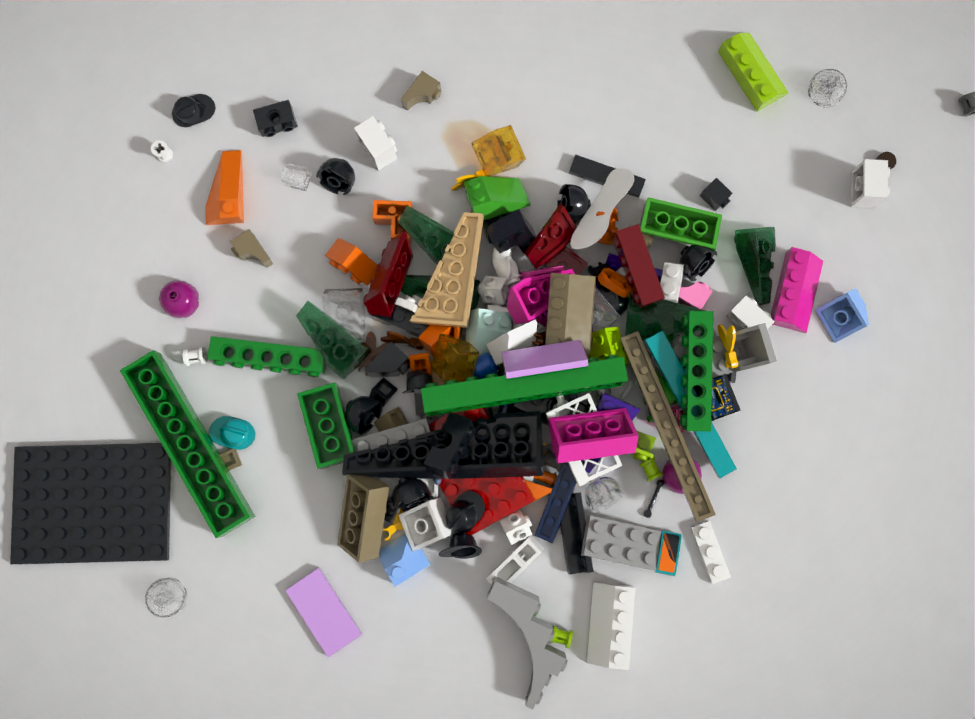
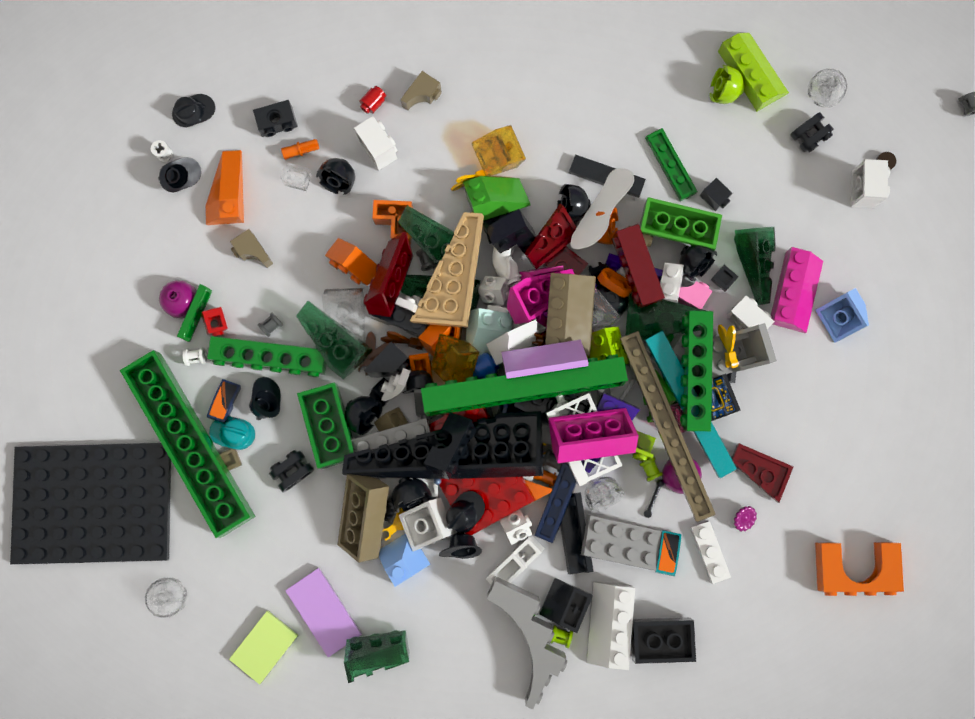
(179, 174): none -> black piece
(194, 313): none -> green tile
(217, 315): none -> red brick
(223, 401): none -> slope
(263, 647): none -> yellowish green tile
(265, 398): none -> black piece
(270, 324): none -> dark grey bush
(279, 470): none -> black brick
(300, 148): none -> orange axle
(372, 100): none -> red brick
(375, 652): none -> clear green wedge
(394, 385): none -> white slope
(426, 262): none -> dark grey bush
(566, 605): none -> black slope
(663, 640): none -> black brick
(671, 164): none -> green tile
(724, 278): none -> black plate
(727, 85): none -> lime cylinder
(745, 518): none -> magenta piece
(763, 470): none -> dark red wing
(810, 143): none -> black brick
(885, 578): none -> orange arch

